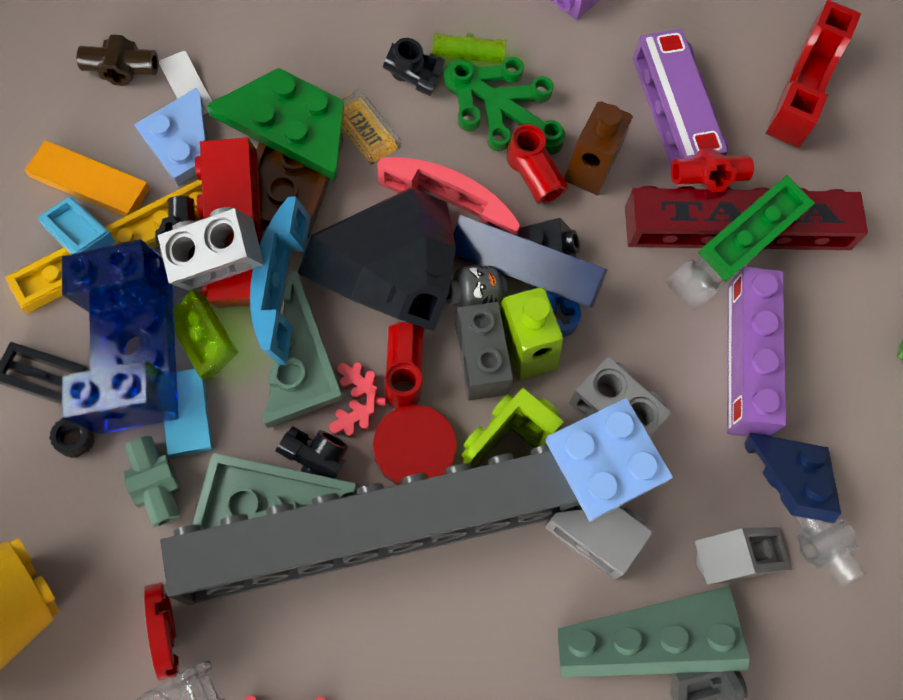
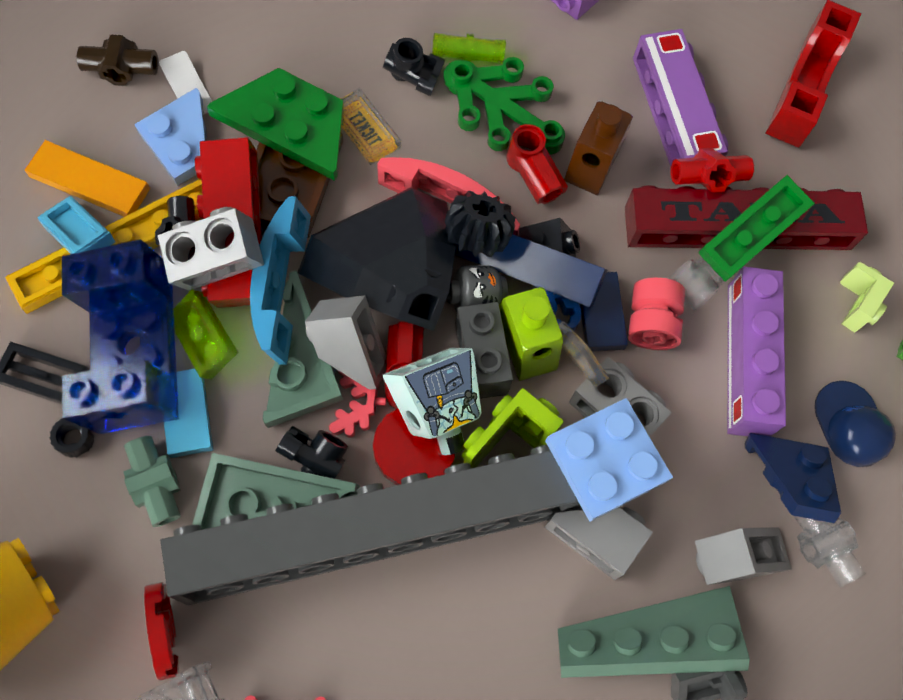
(348, 339): none -> light grey slope
(438, 396): none -> torso
(479, 223): none -> black gear
(582, 356): none -> clear tile
(605, 323): none -> dark blue tile
(656, 312): none -> coral wheel
(853, 424): none -> dark blue cap
(872, 290): none -> yellowish green bracket

